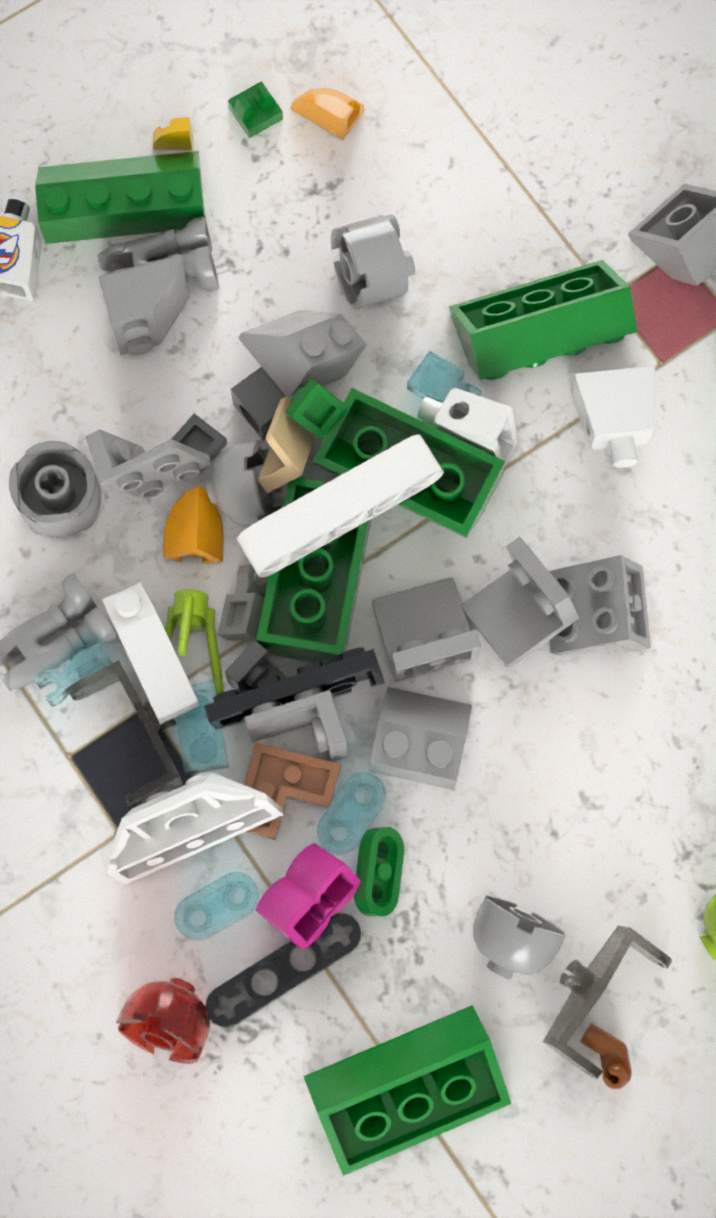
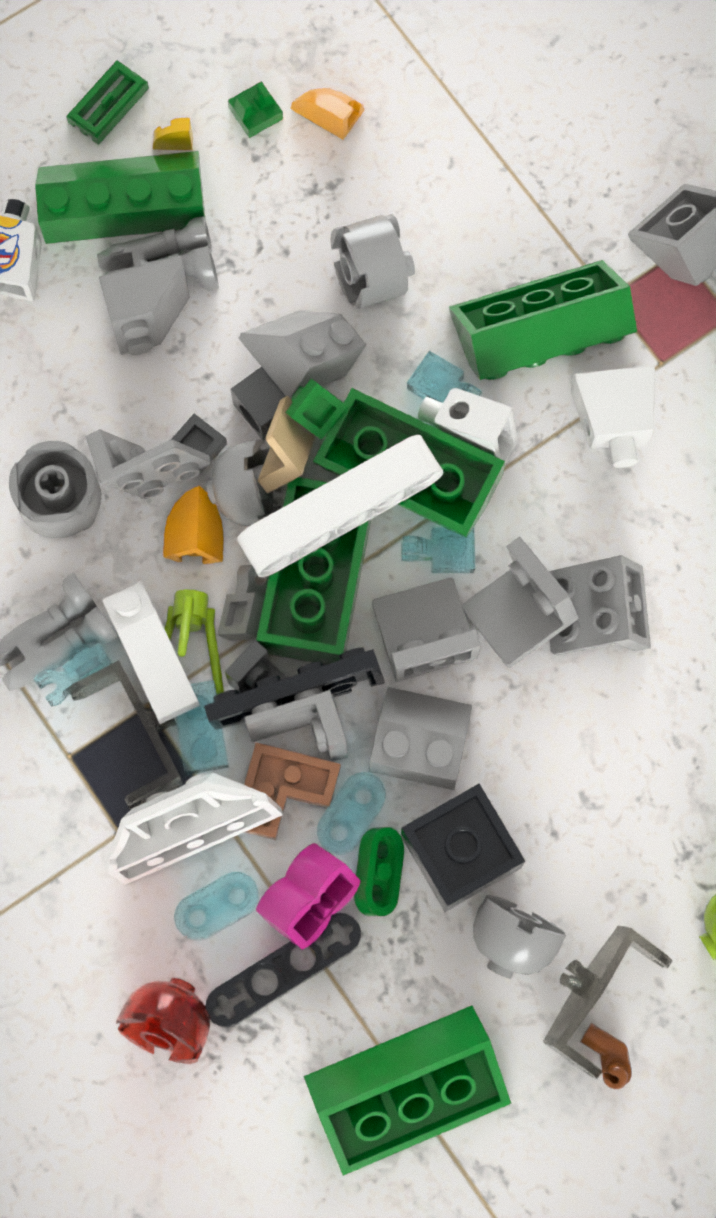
(87, 127): none -> green tile
(445, 550): none -> clear light blue plate
(462, 847): none -> black container

